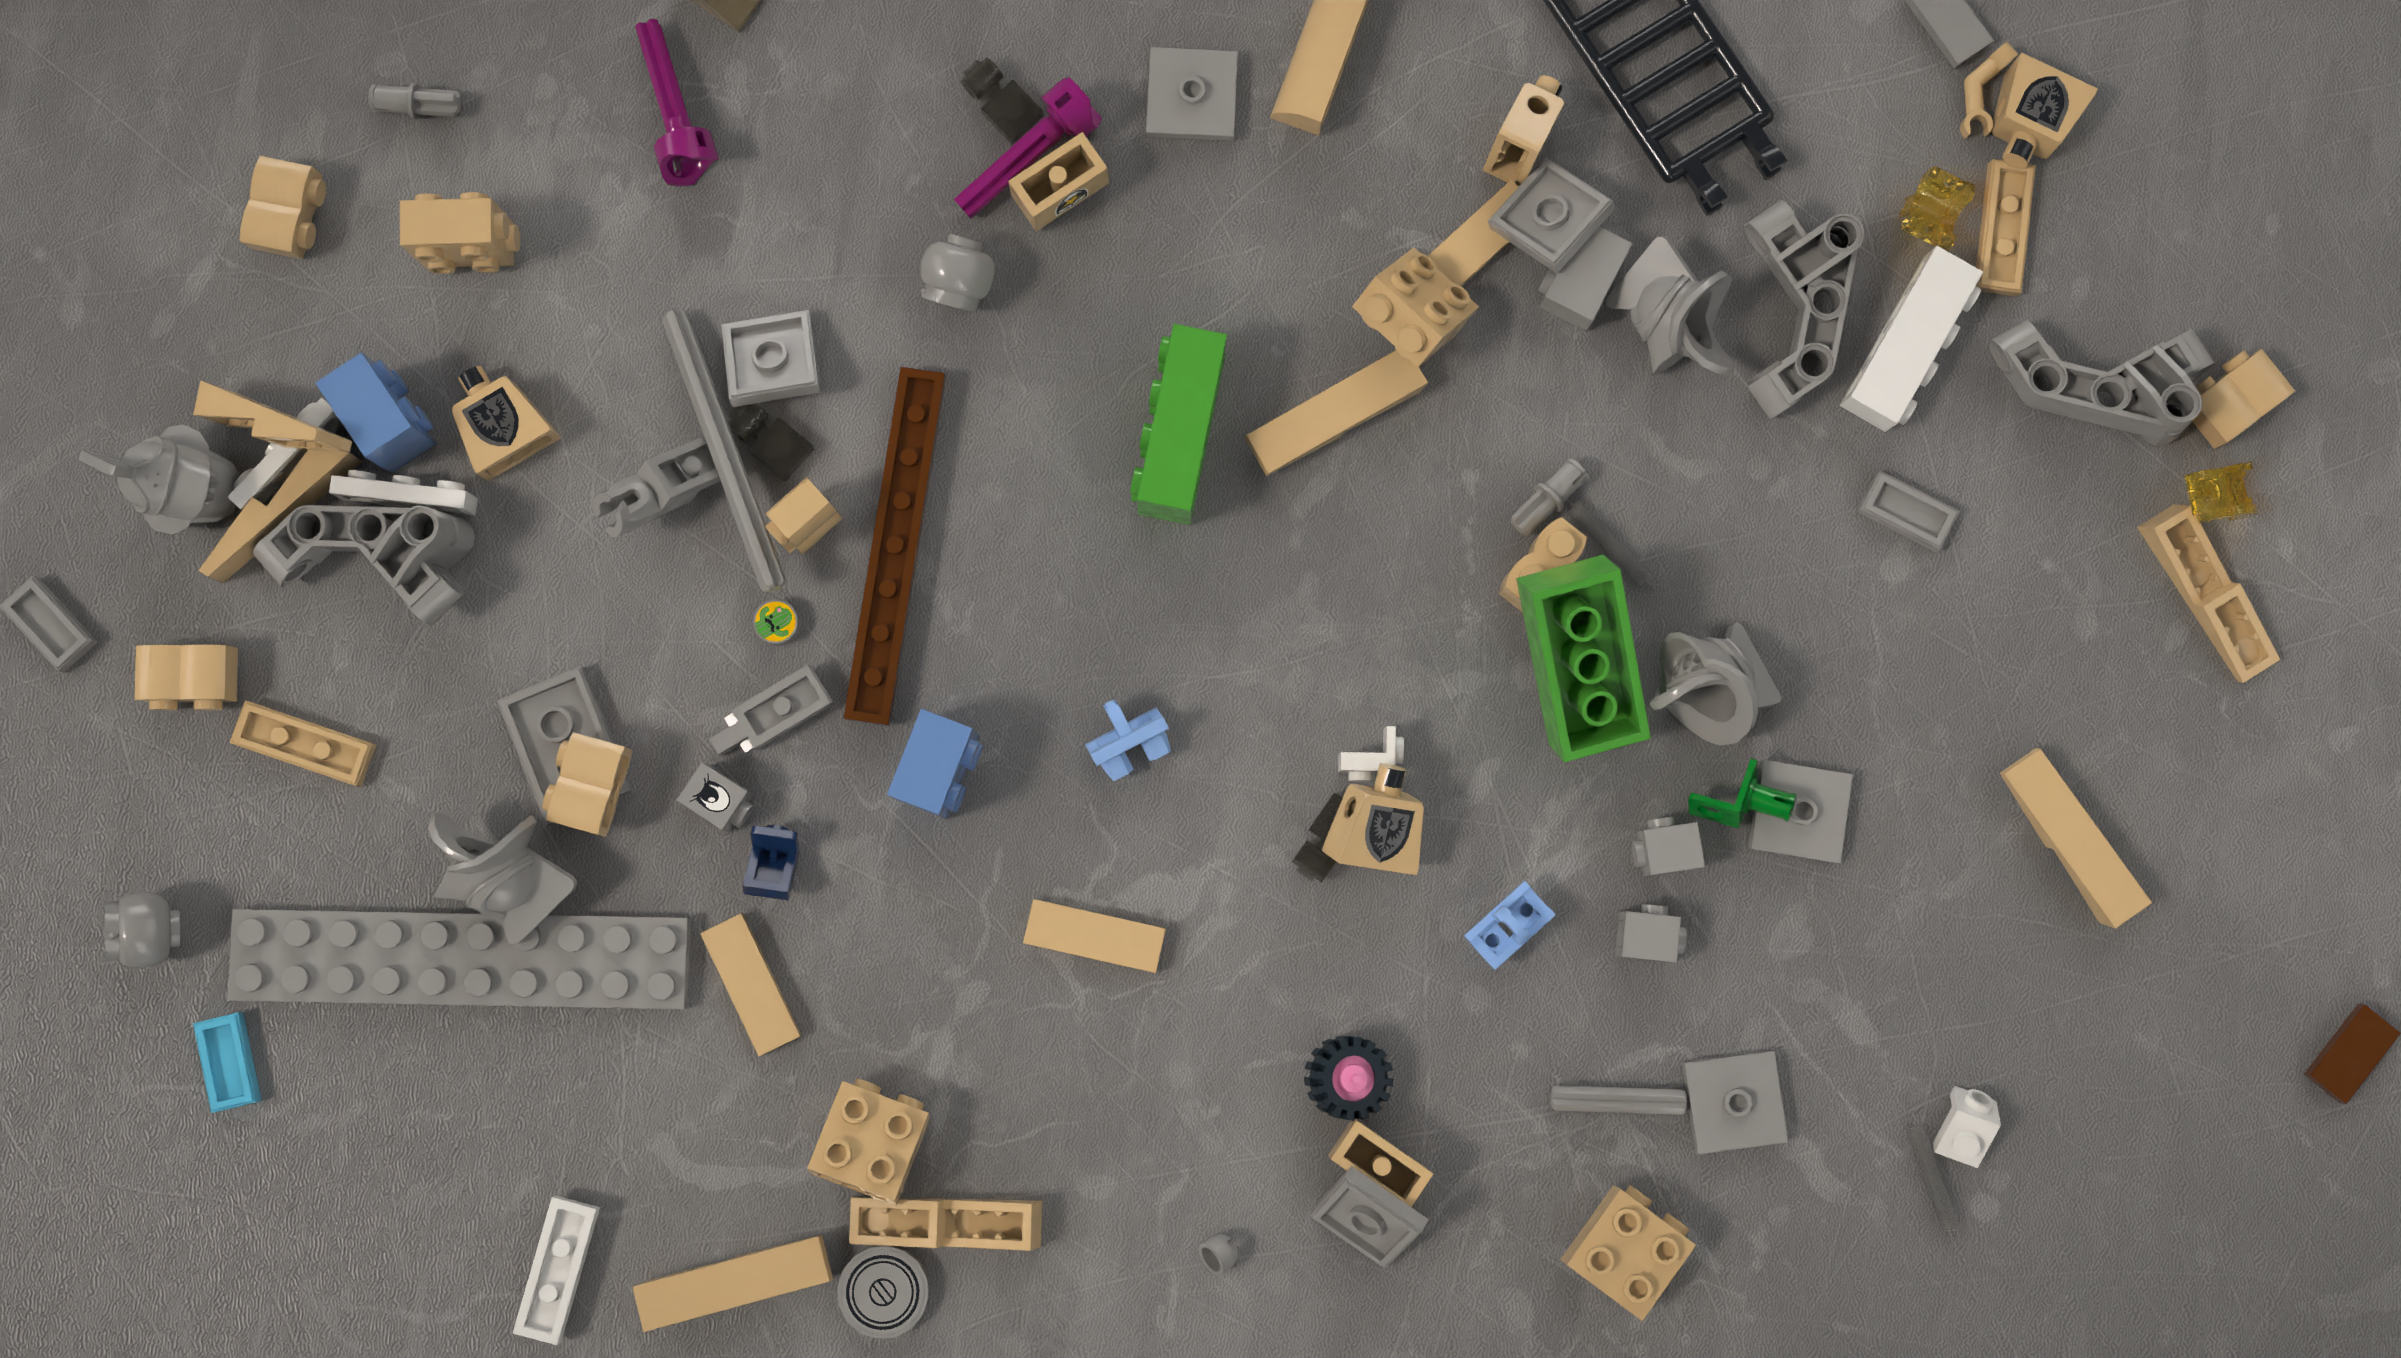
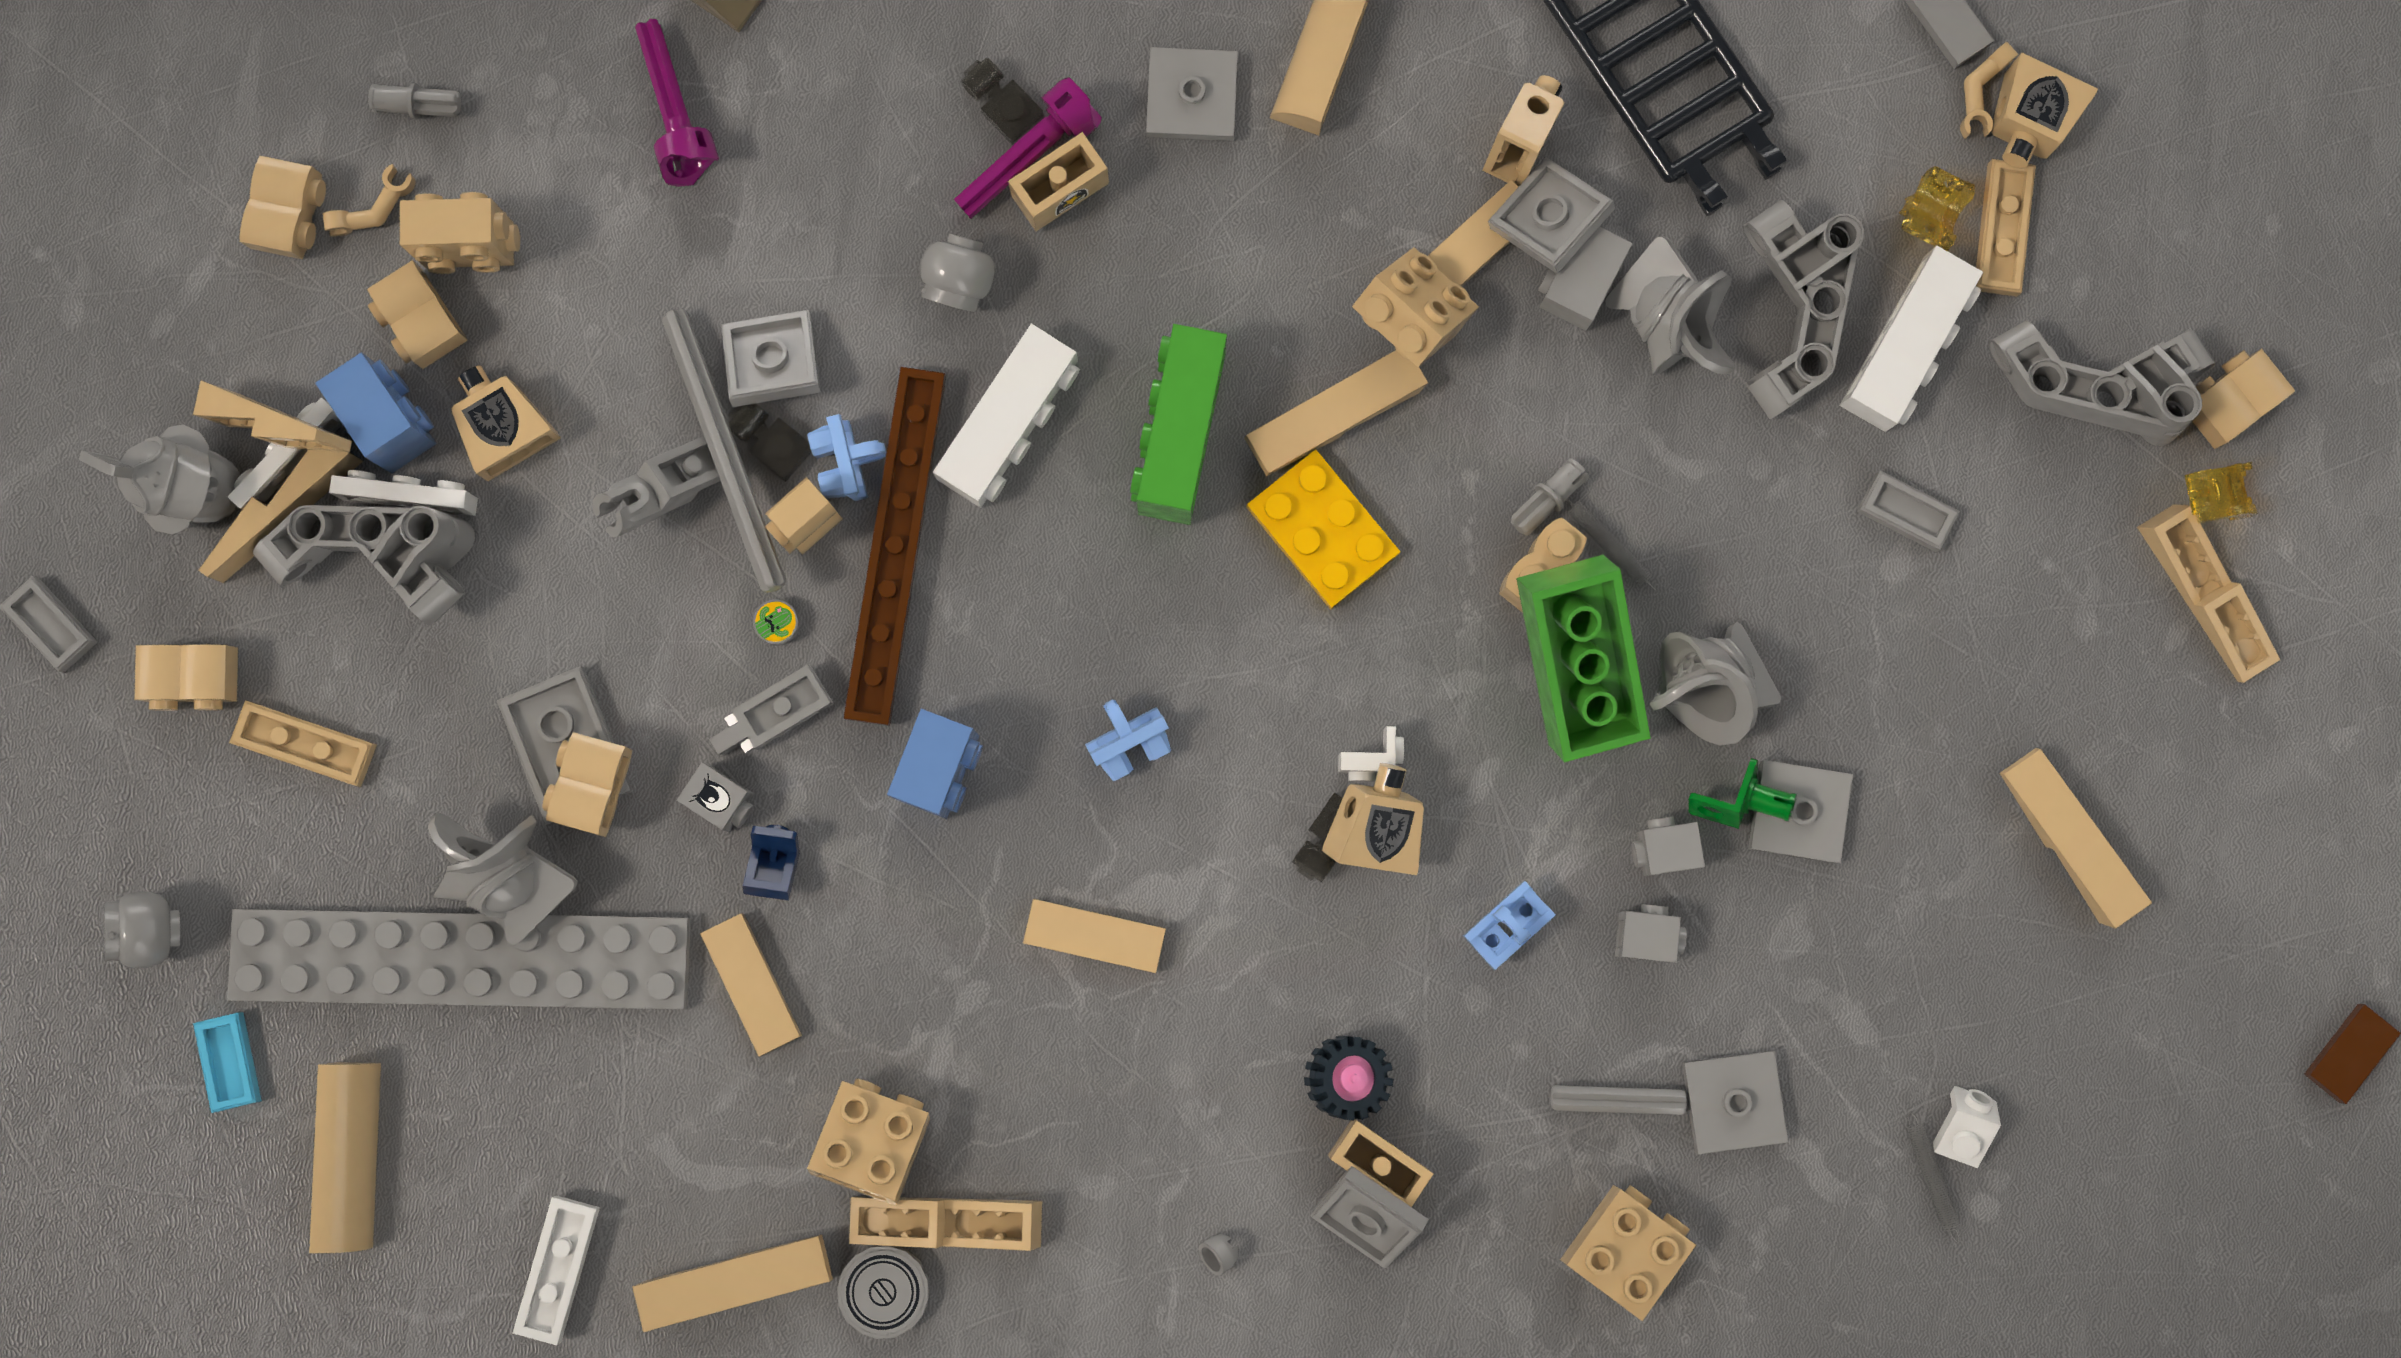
(344, 222): none -> tan arm
(345, 1157): none -> tan brick
(416, 315): none -> tan brick
(839, 440): none -> light blue hips
(1006, 416): none -> white brick
(1323, 529): none -> yellow plate

